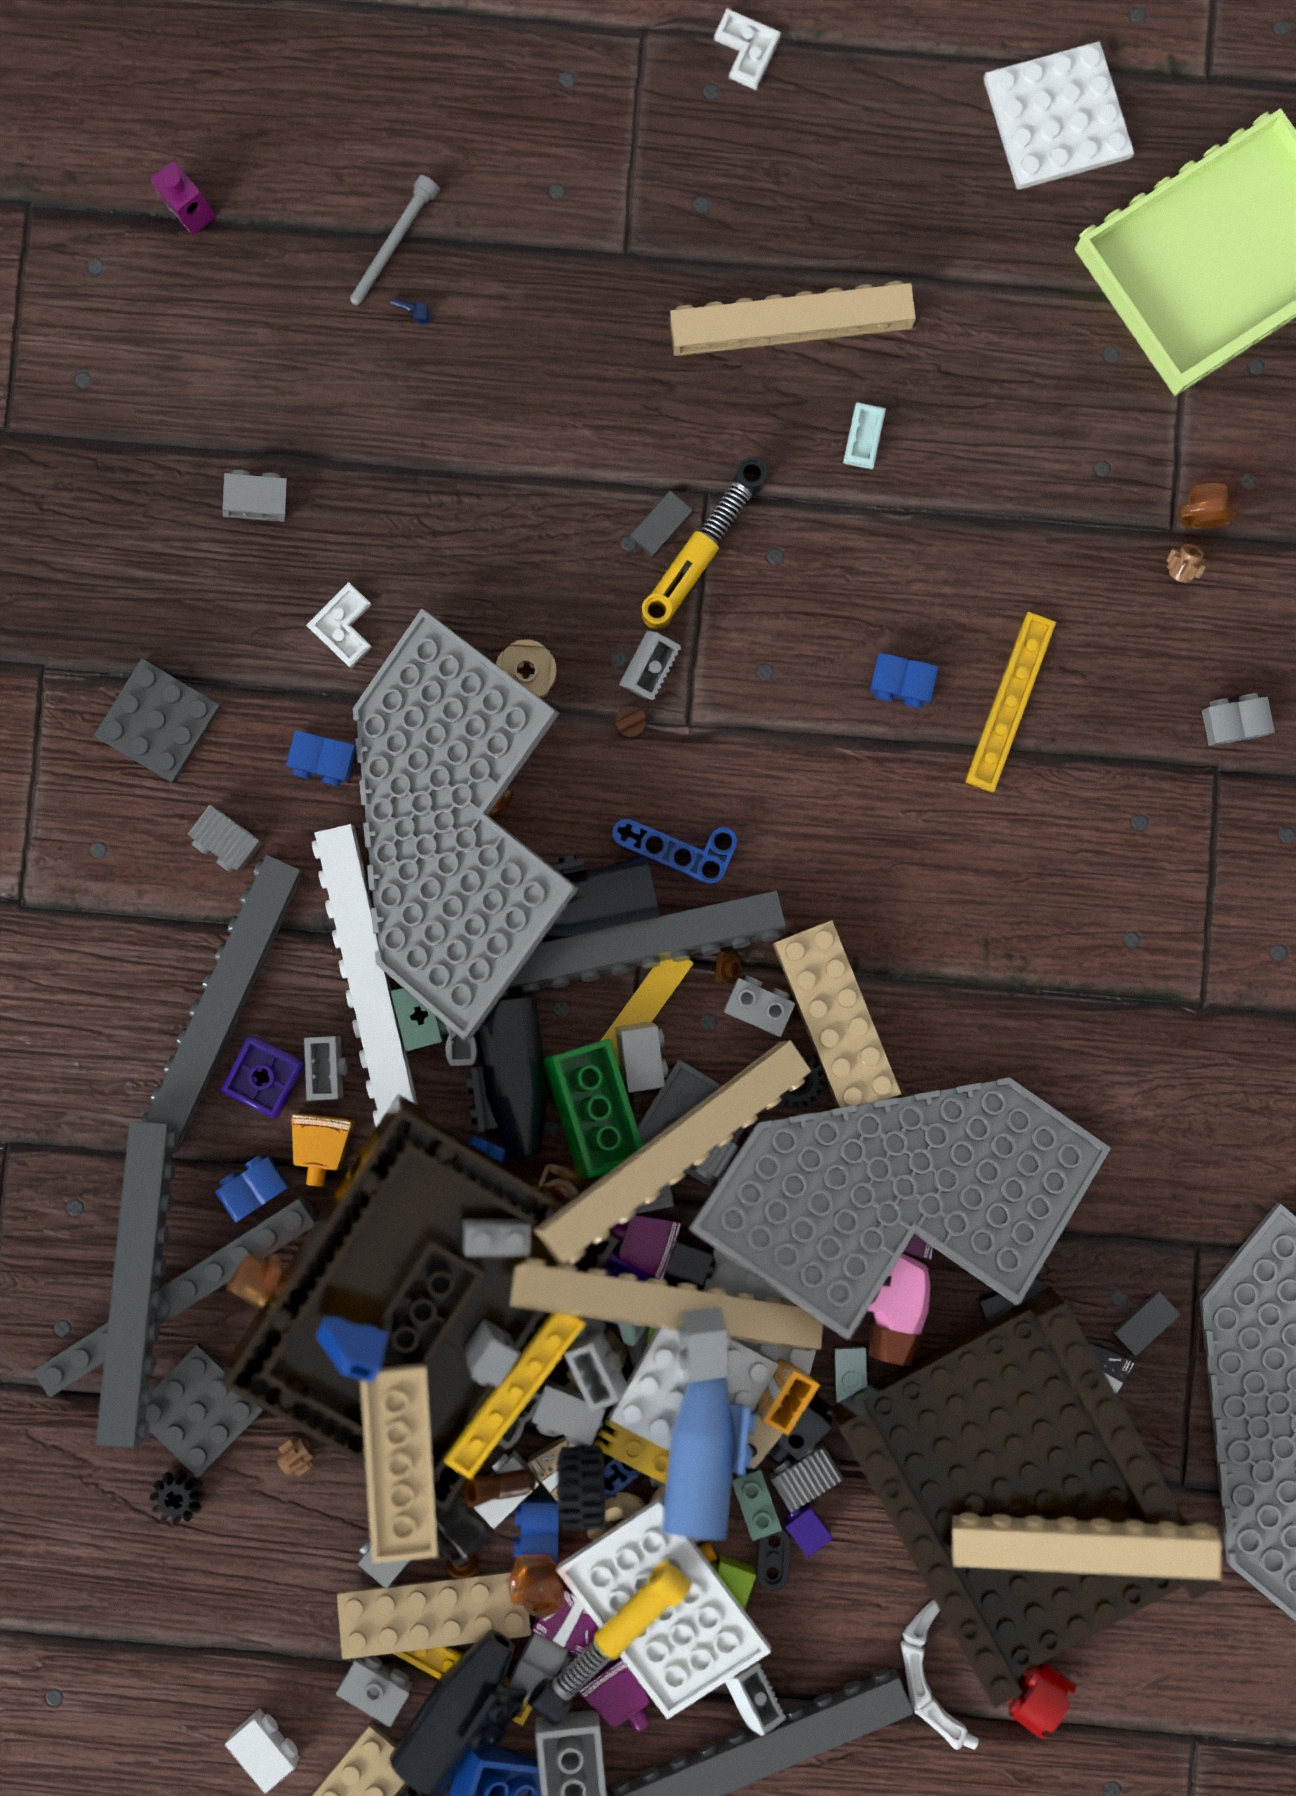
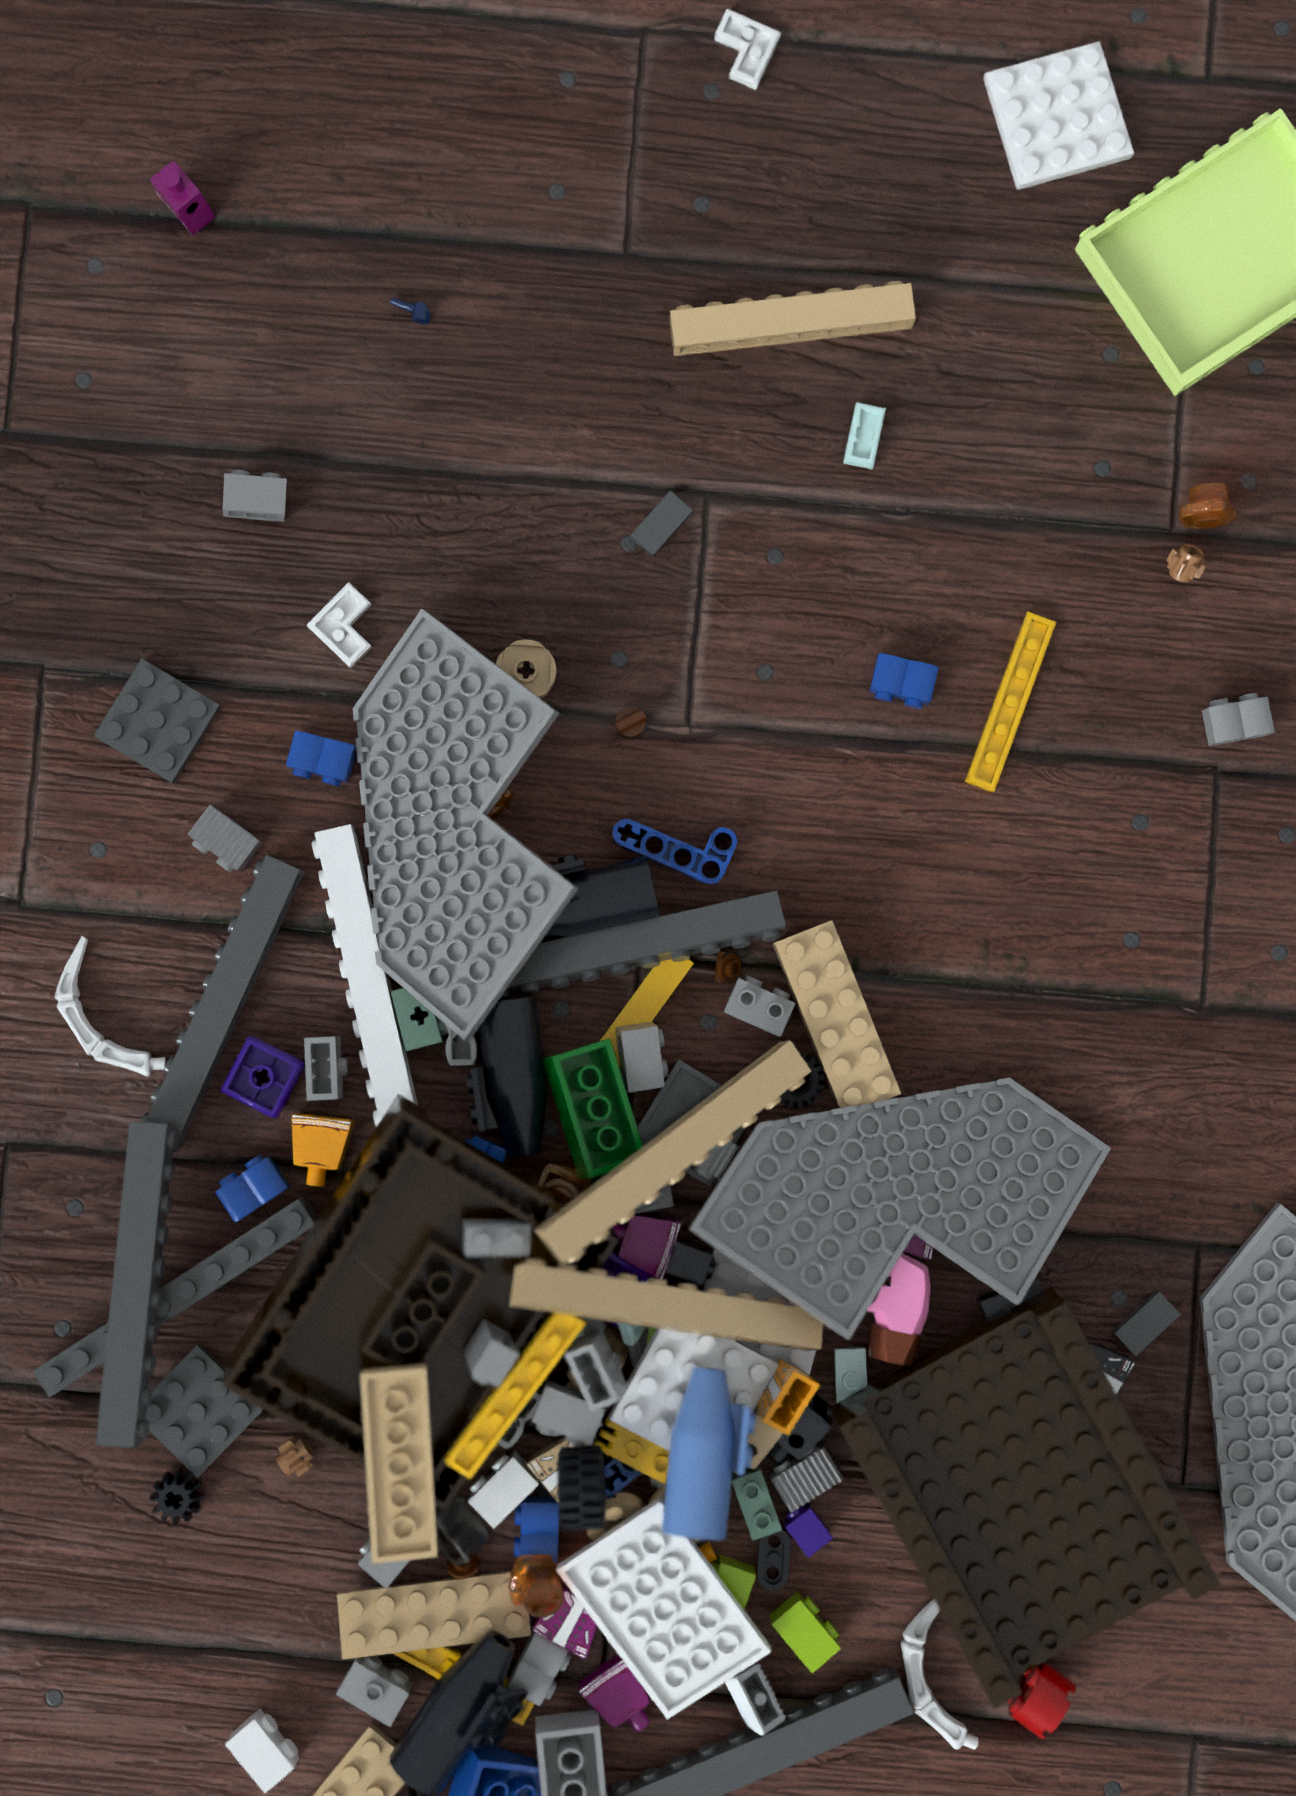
(90, 1039): none -> white animal
(255, 1280): clear orange piece -> none
(352, 1347): blue slope -> none
(424, 191): light grey piece -> none
(499, 1486): reddish brown piece -> none
(650, 665): light grey brick -> none
(664, 1588): piece -> none
(703, 545): piece -> none
(704, 1344): light grey brick -> none
(805, 1631): none -> lime brick
(1086, 1546): tan brick -> none

